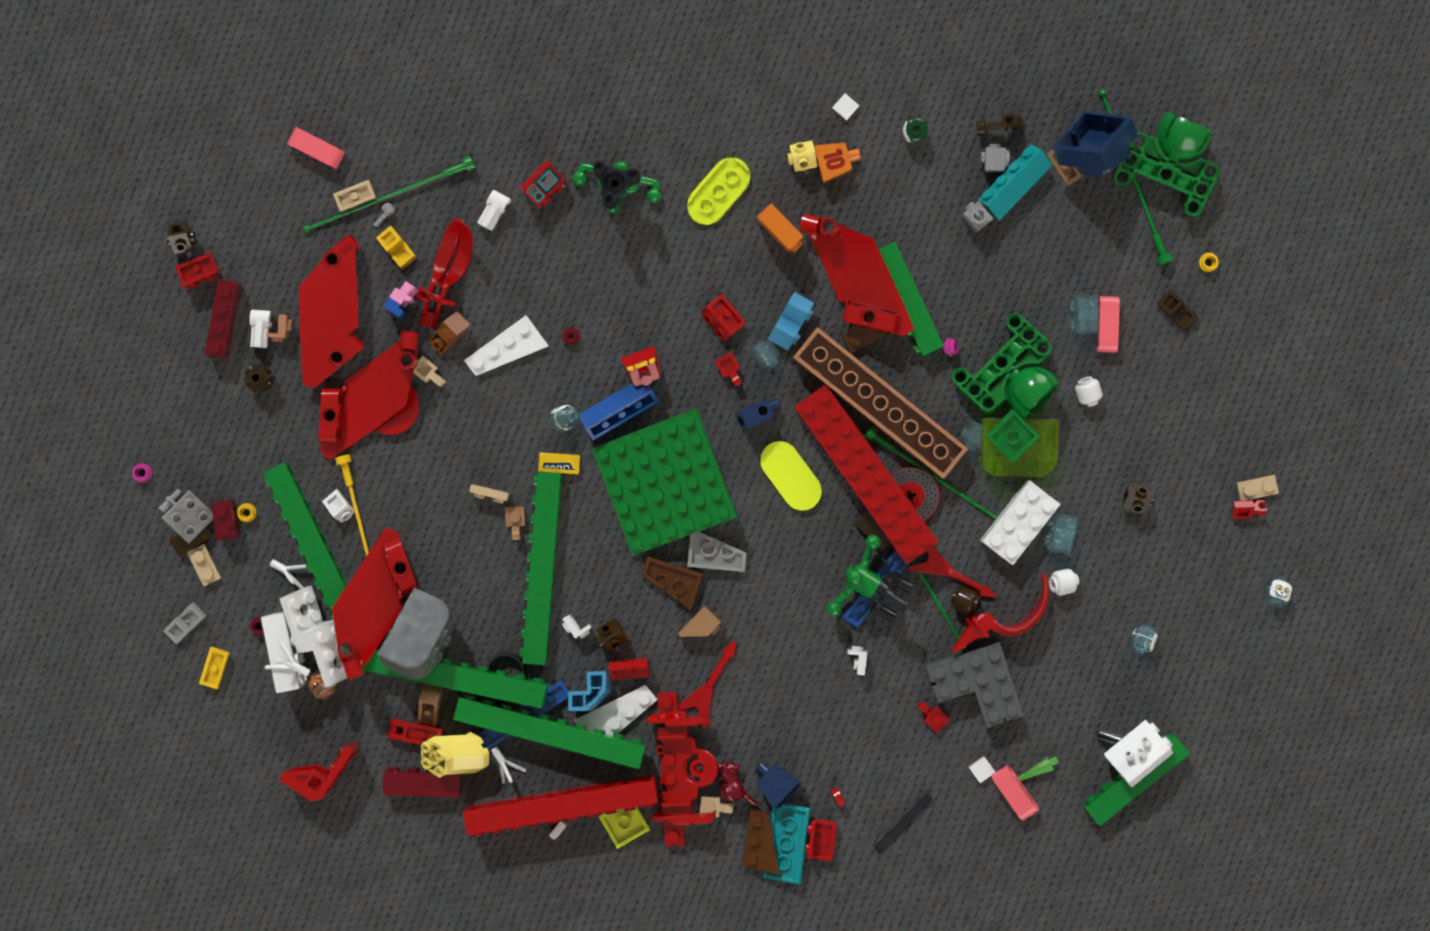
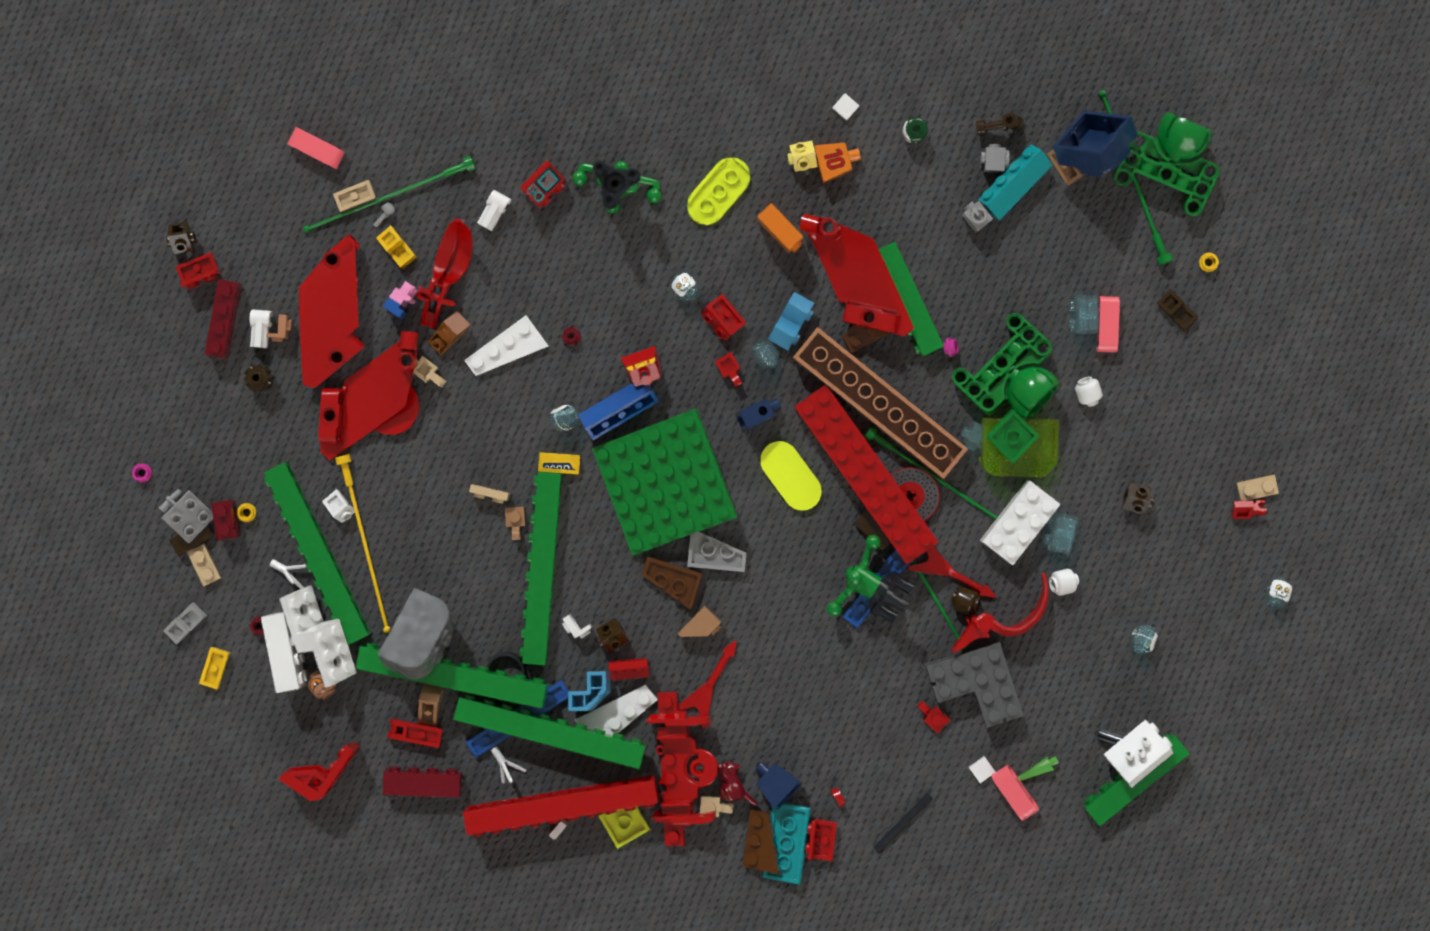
(286, 665): white plant -> none
(371, 602): red panel -> none
(454, 754): light yellow brick -> none
(685, 287): none -> head
(860, 662): white bracket -> none

